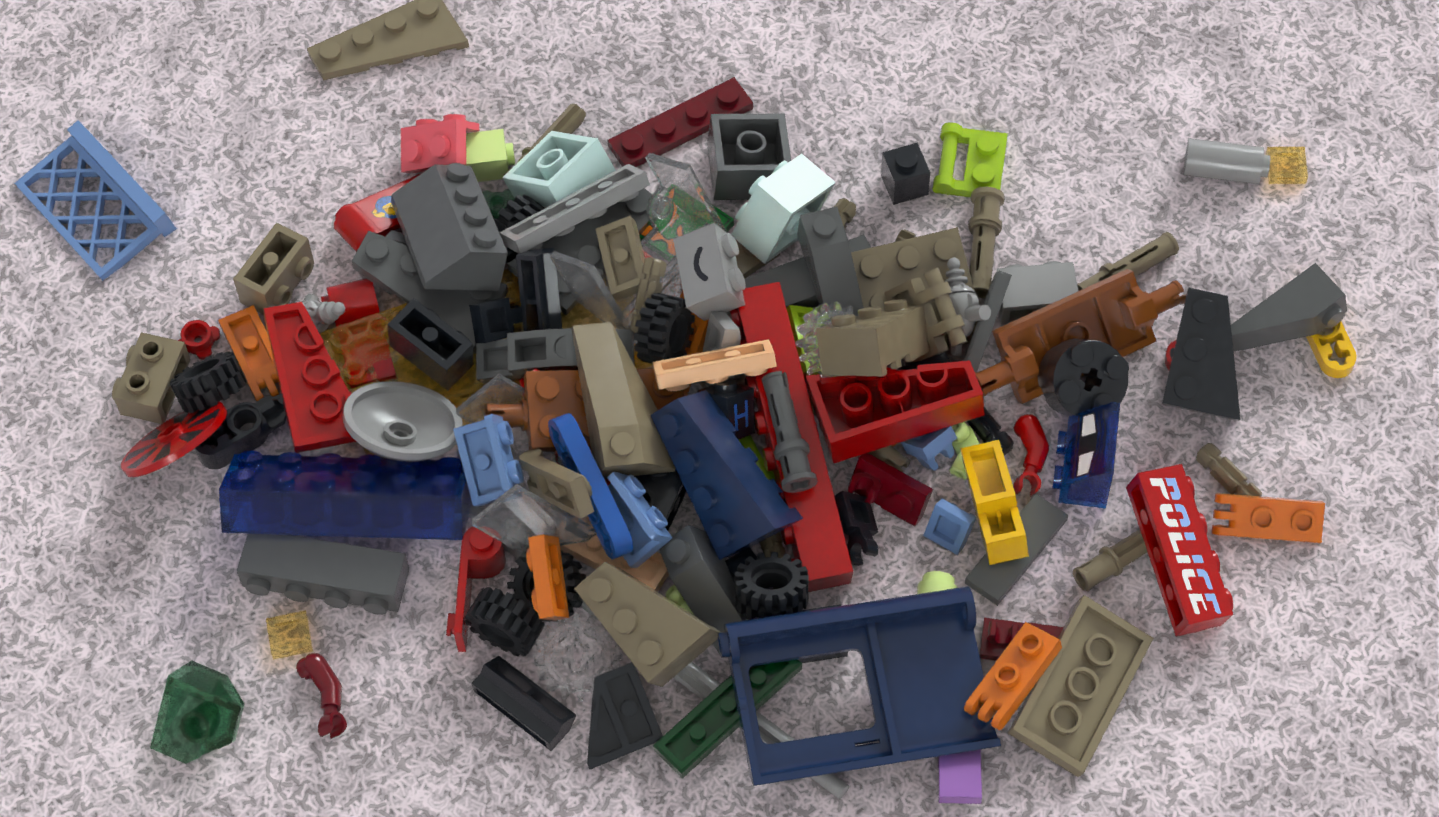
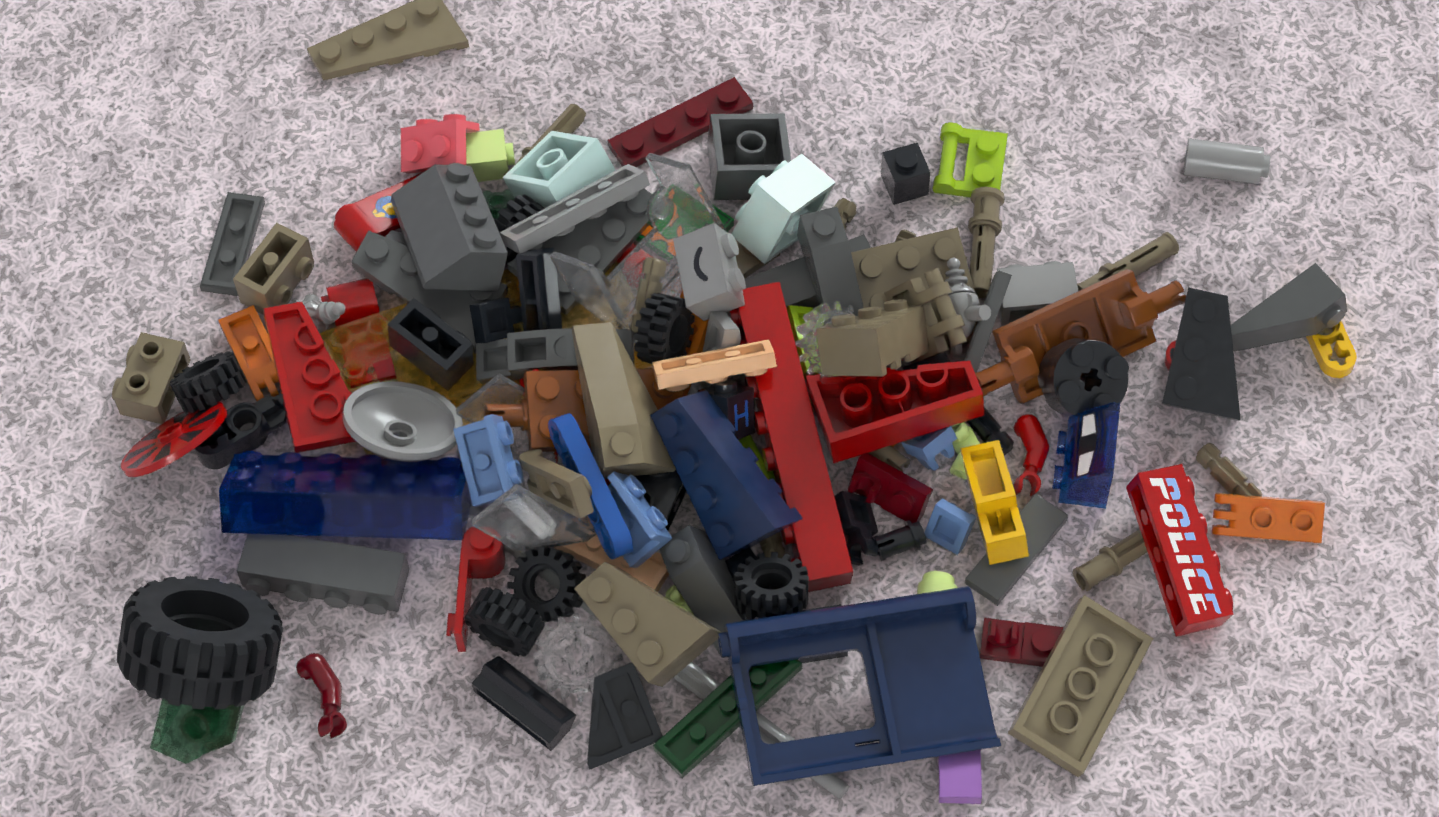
(112, 176): medium blue fence -> none
(199, 329): red plate -> none
(199, 642): none -> black tyre
(232, 242): none -> dark grey tile
(289, 634): clear yellow tile -> none
(546, 564): orange plate -> none
(621, 256): dark tan plate -> none
(790, 447): dark grey pin -> none
(901, 540): none -> black pin
(1013, 675): orange hinge -> none
(1287, 165): clear yellow tile -> none

